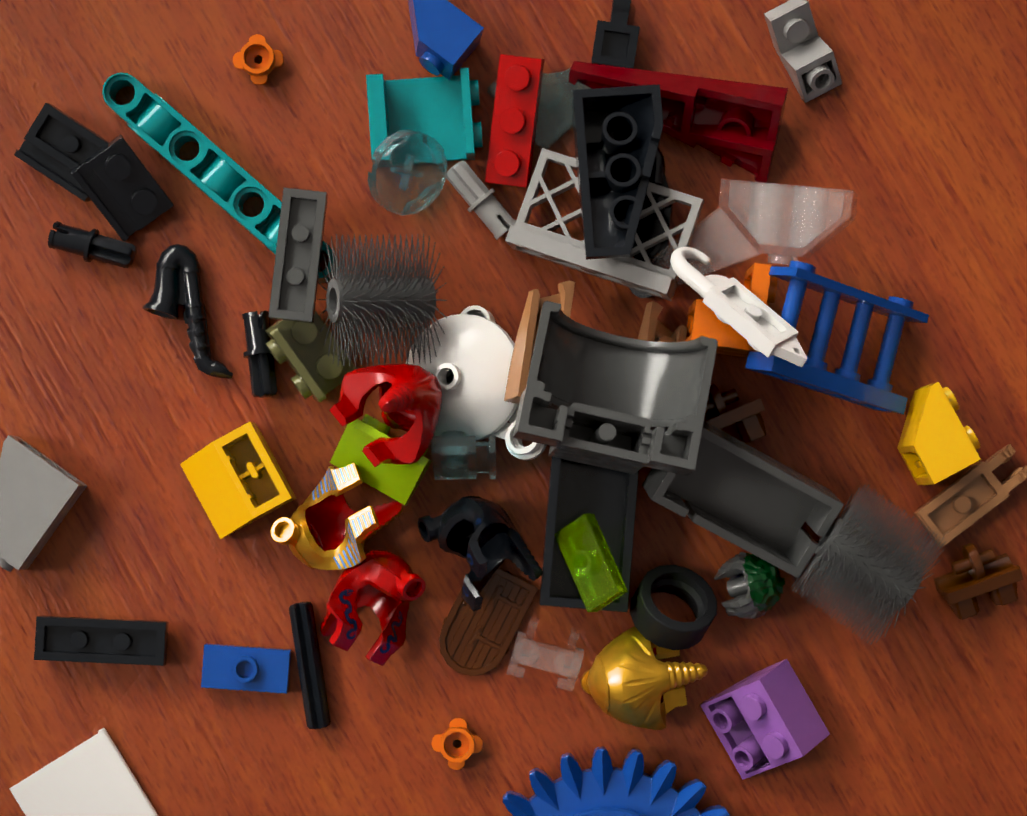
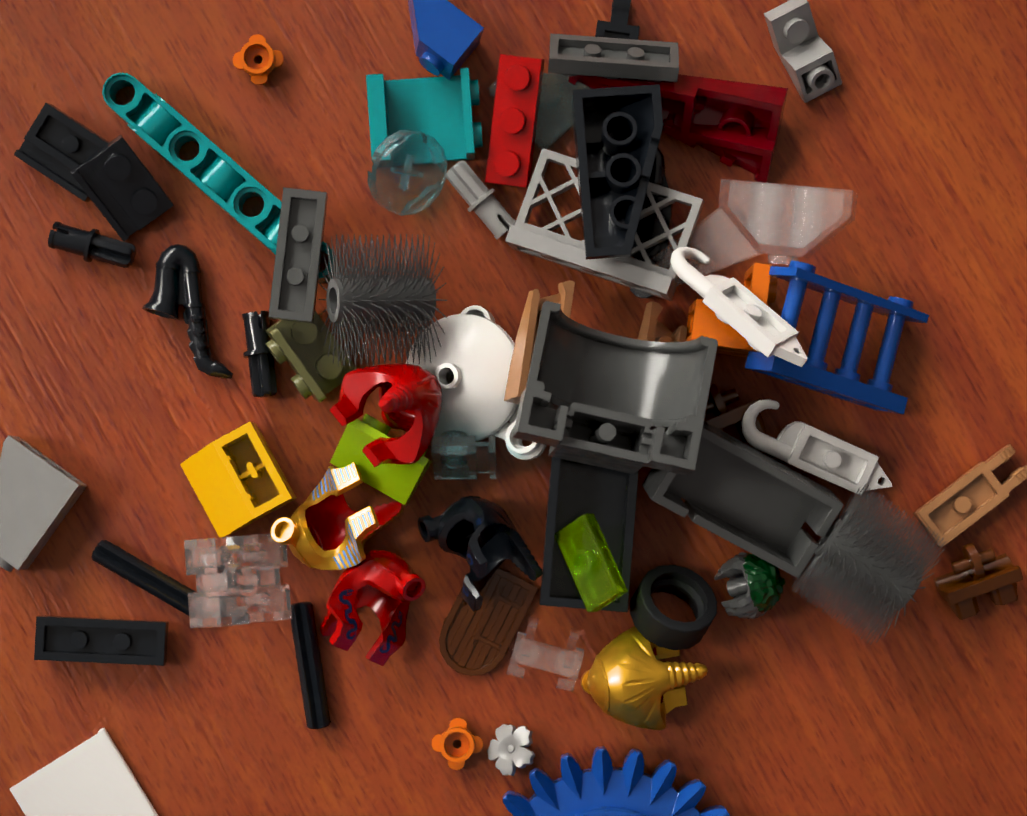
(142, 575): none -> black axle
(237, 580): none -> clear brick
(246, 668): blue plate -> none
(510, 749): none -> light grey plant
(613, 58): none -> dark grey plate
(765, 720): medium lavender slope -> none
(816, 452): none -> white plate
(934, 438): yellow slope -> none

